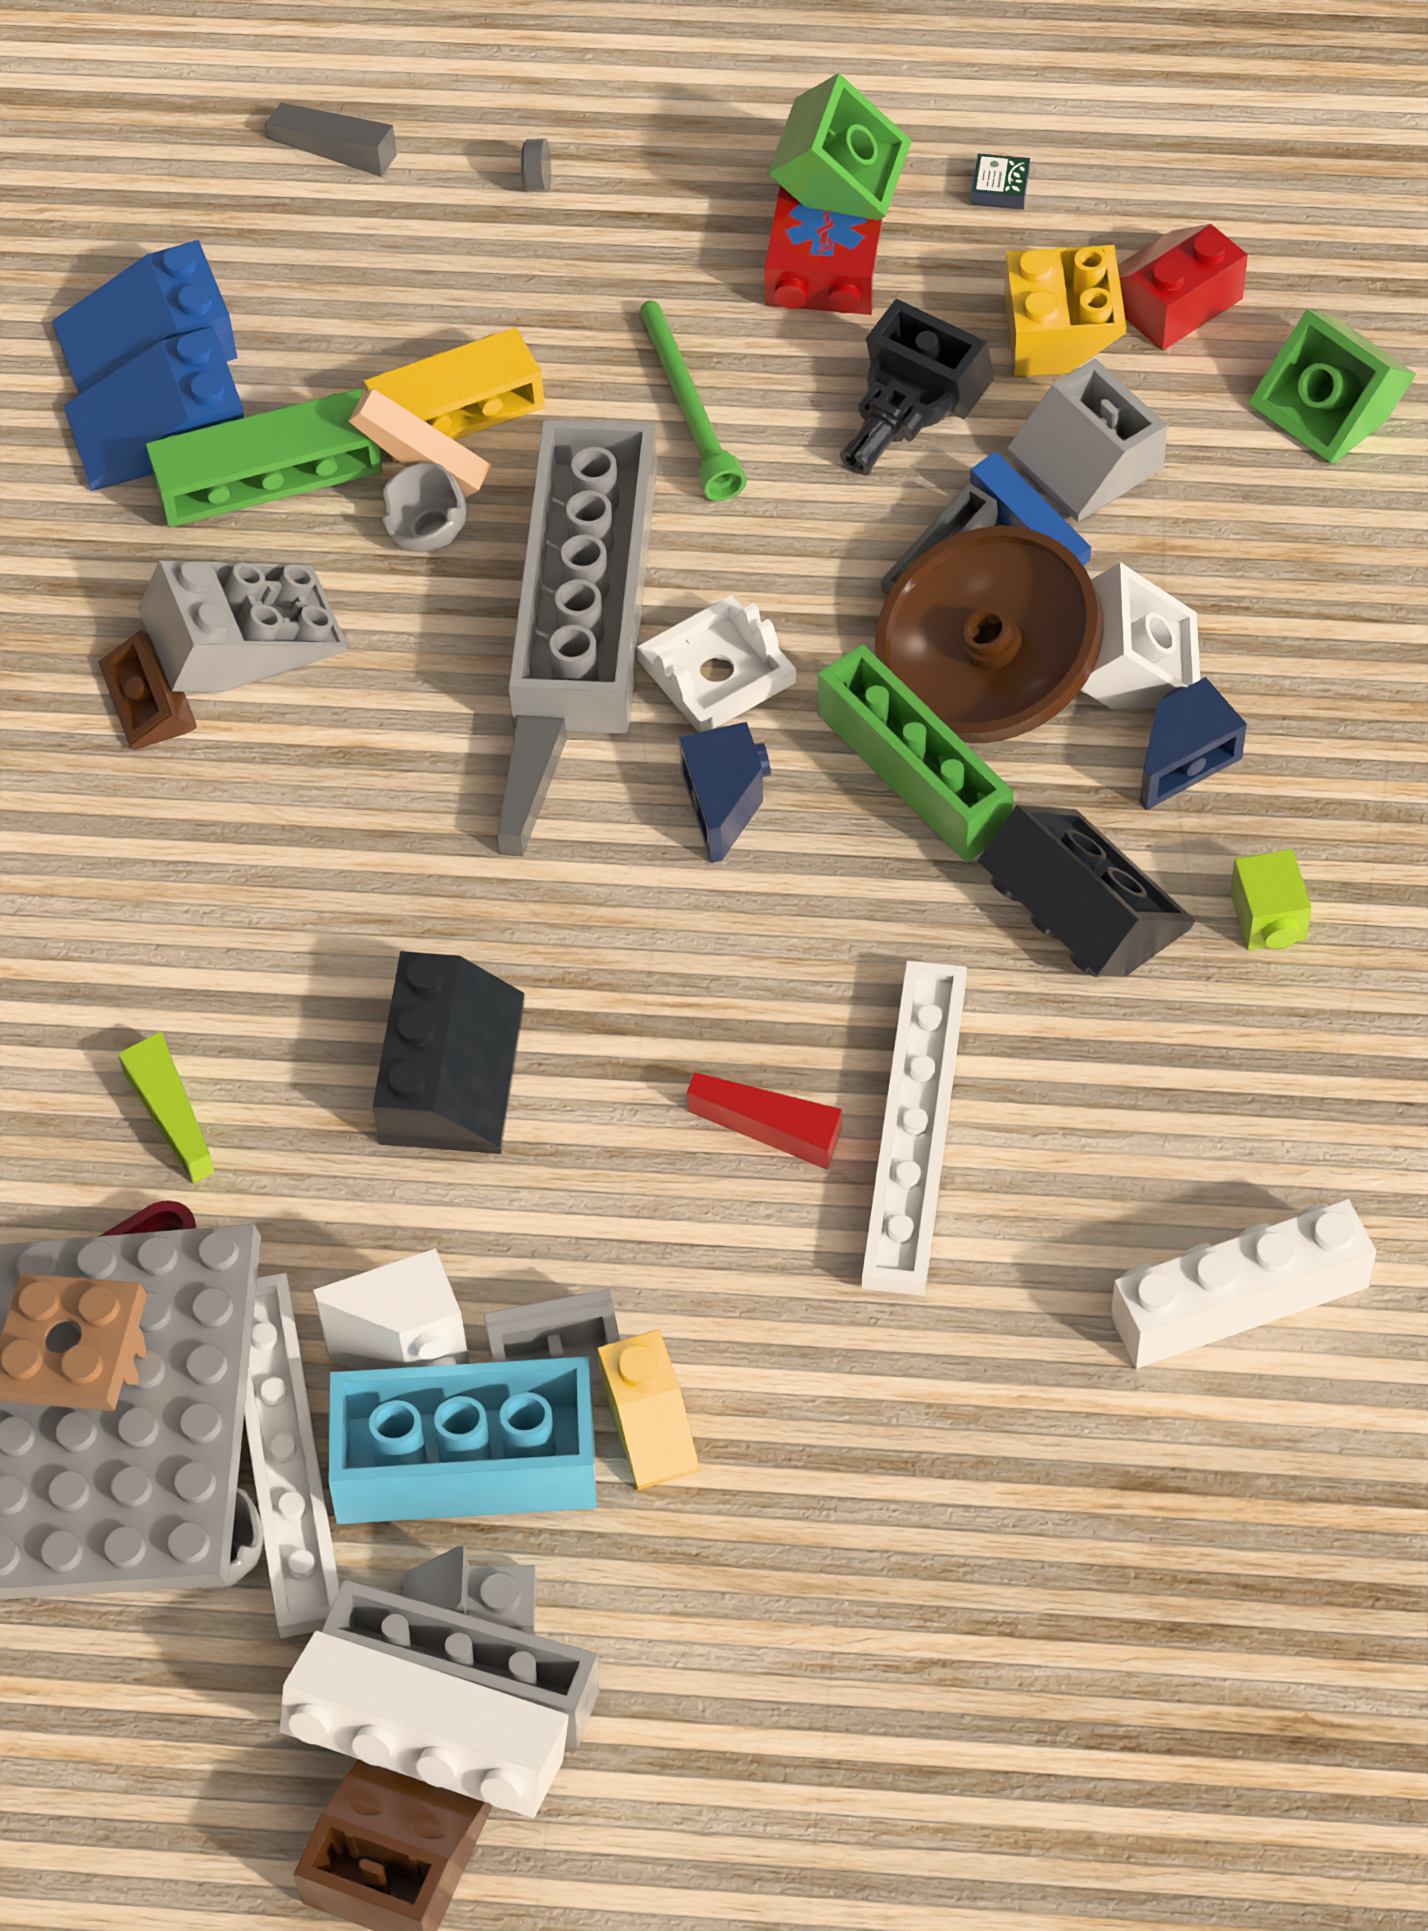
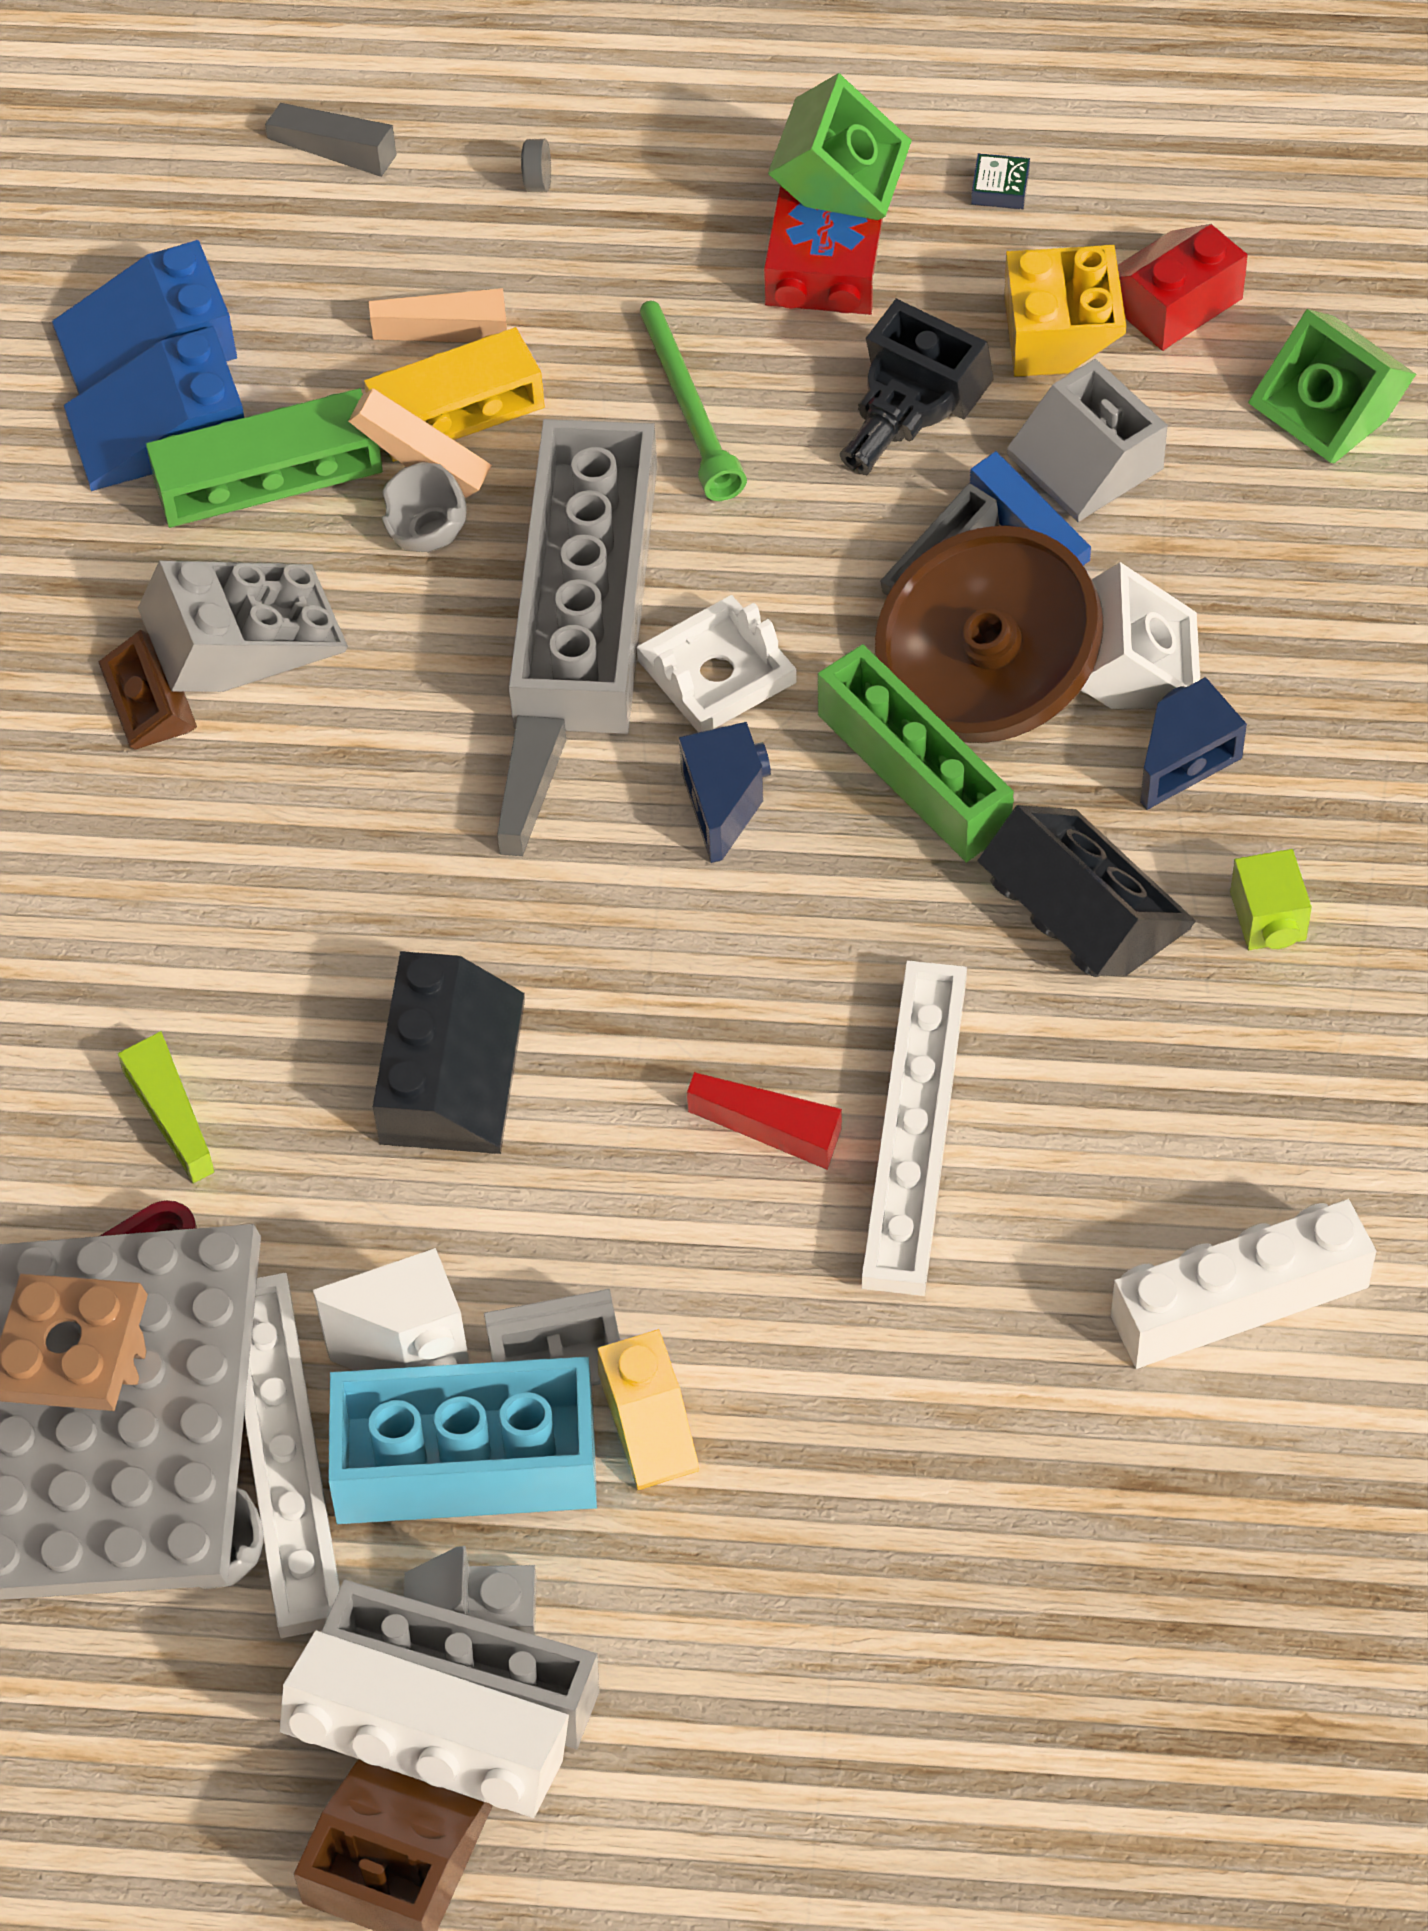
(439, 317): none -> light nougat piece

